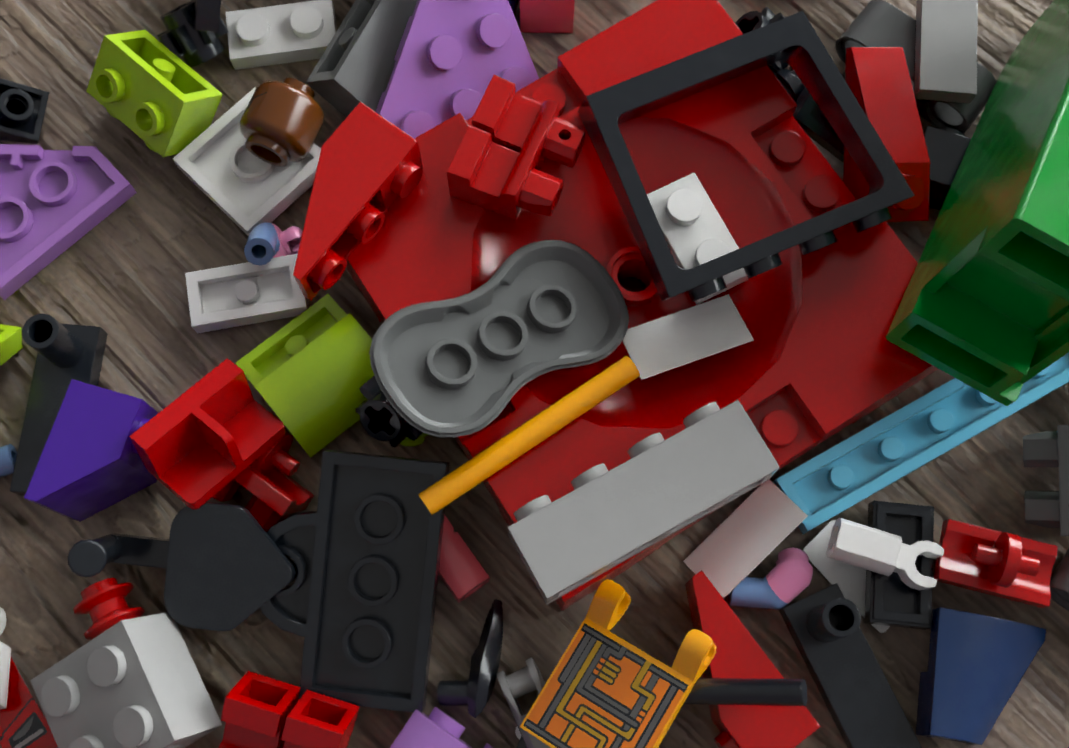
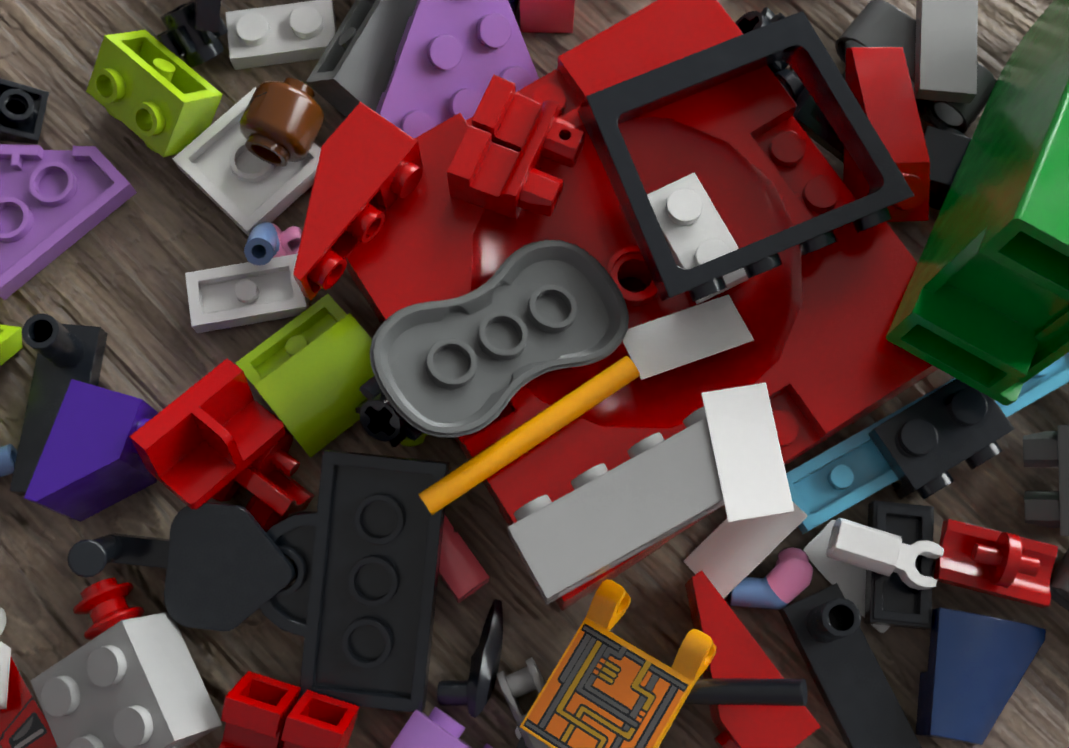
(747, 452): none -> white sticker
(939, 434): none -> black bracket

